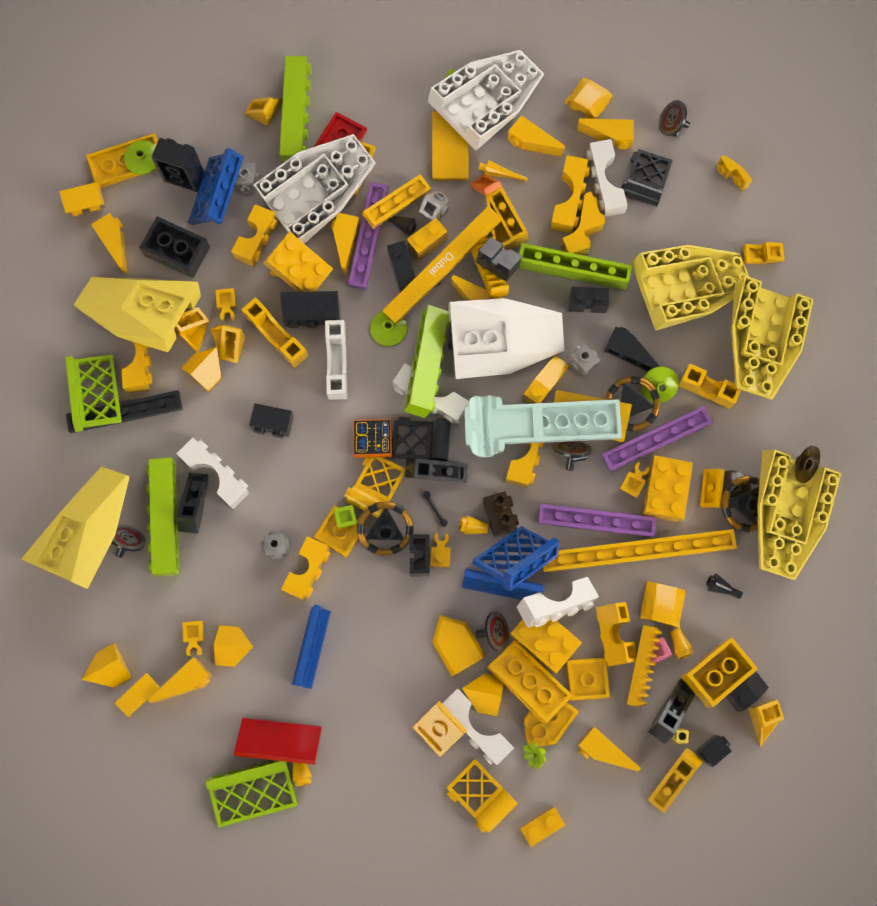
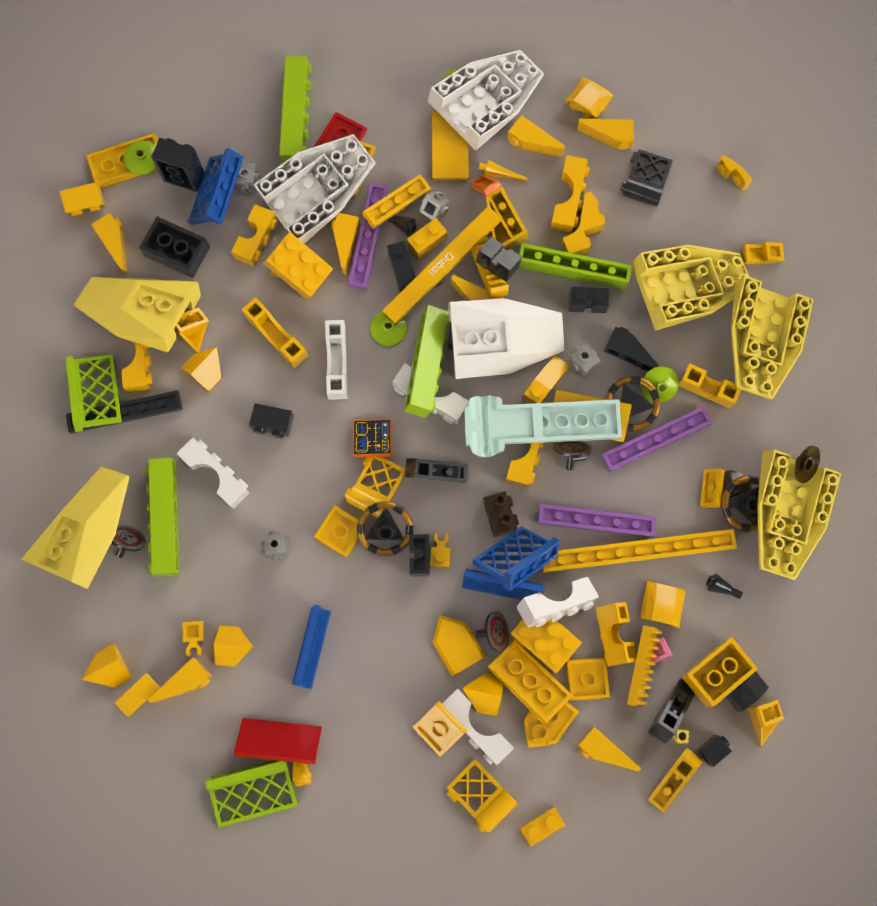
(192, 503): black slope -> none
(225, 301): yellow plate -> none
(228, 342): yellow slope -> none
(263, 109): yellow slope -> none
(301, 585): yellow arch -> none
(310, 308): black slope -> none
(345, 516): lime plate -> none
(427, 495): black hinge -> none
(437, 439): black piece -> none
(470, 525): yellow cone -> none
(535, 755): lime plant -> none
(611, 199): white arch -> none
(633, 482): yellow plate -> none
(667, 489): yellow brick -> none
(673, 118): shield -> none
(681, 645): yellow cone -> none

